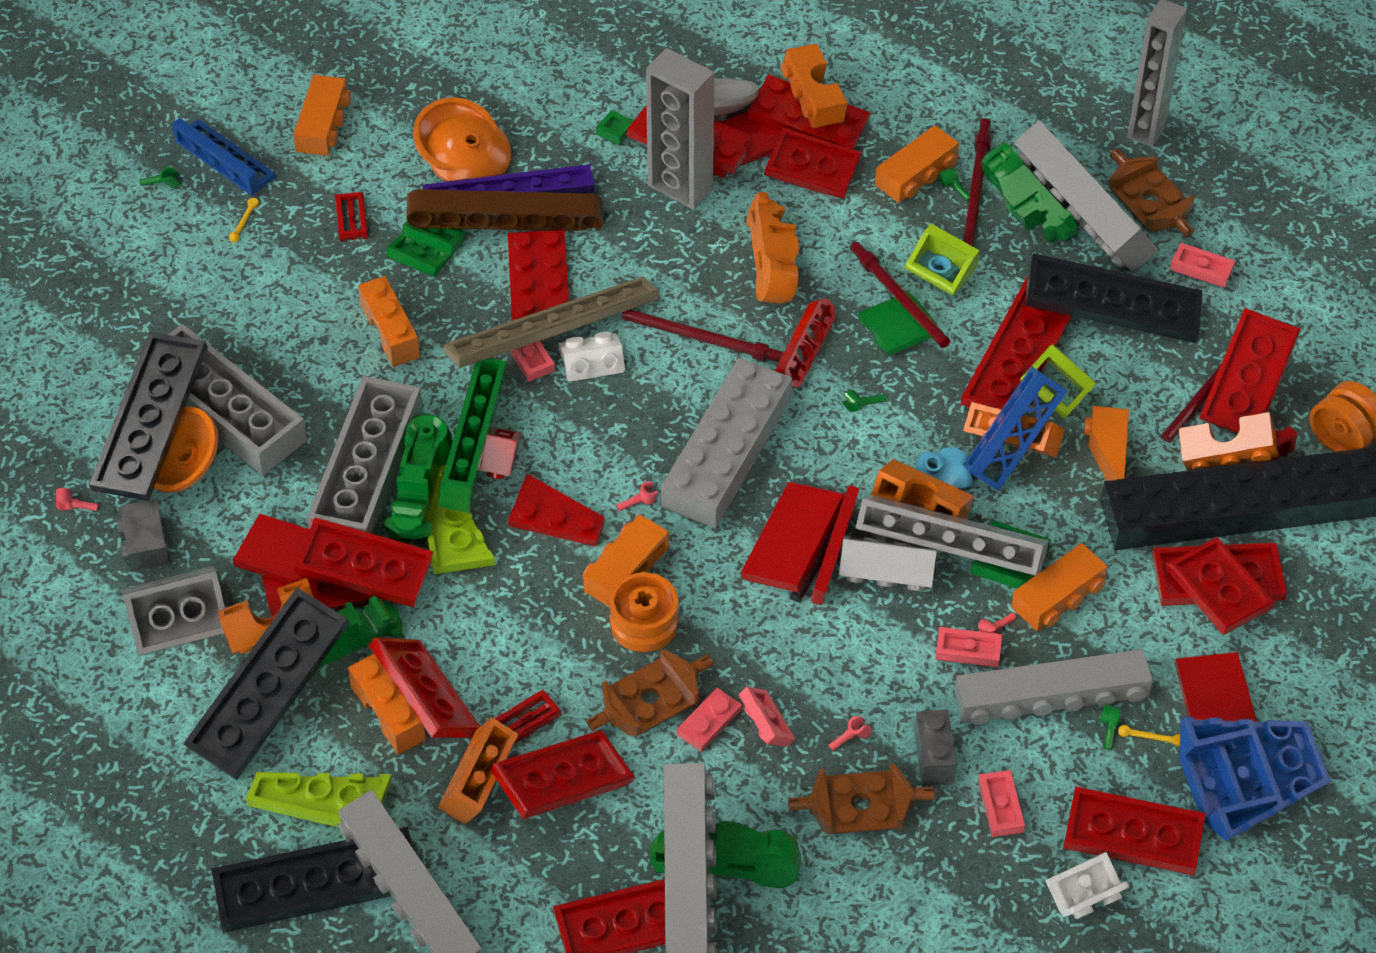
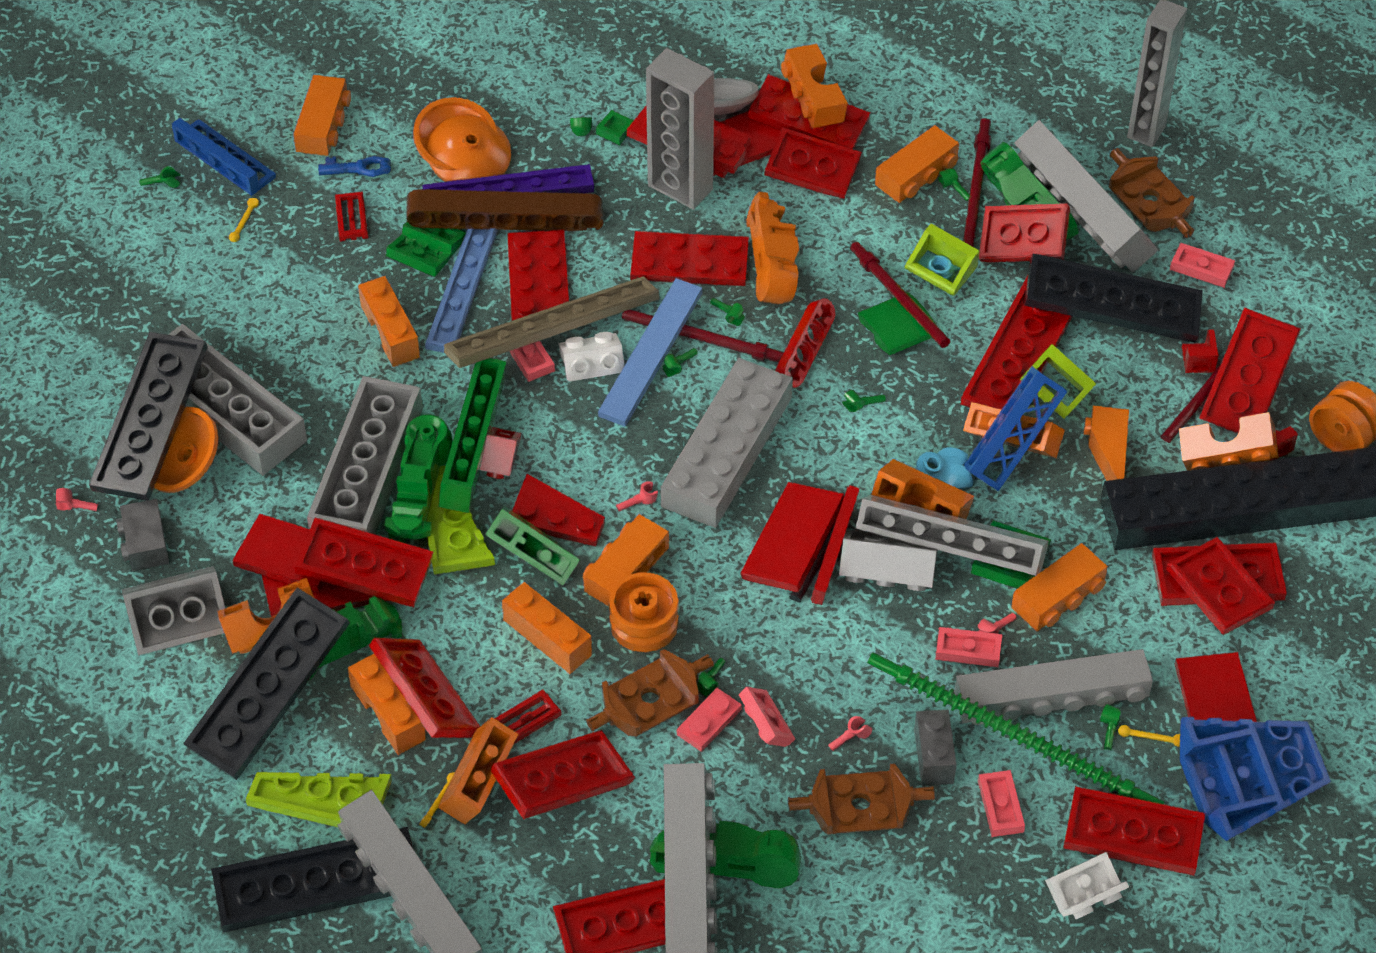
(358, 167): none -> blue piece
(427, 818): none -> yellow hinge
(461, 288): none -> medium blue tile
(532, 545): none -> green slope
(547, 627): none -> orange brick
(581, 126): none -> green hinge
(650, 352): none -> medium blue tile
(672, 363): none -> green hand
(690, 258): none -> red plate
(707, 683): none -> green hand
(734, 312): none -> green hand
(905, 675): none -> green hose
(1018, 231): none -> red tile
(1201, 356): none -> red panel

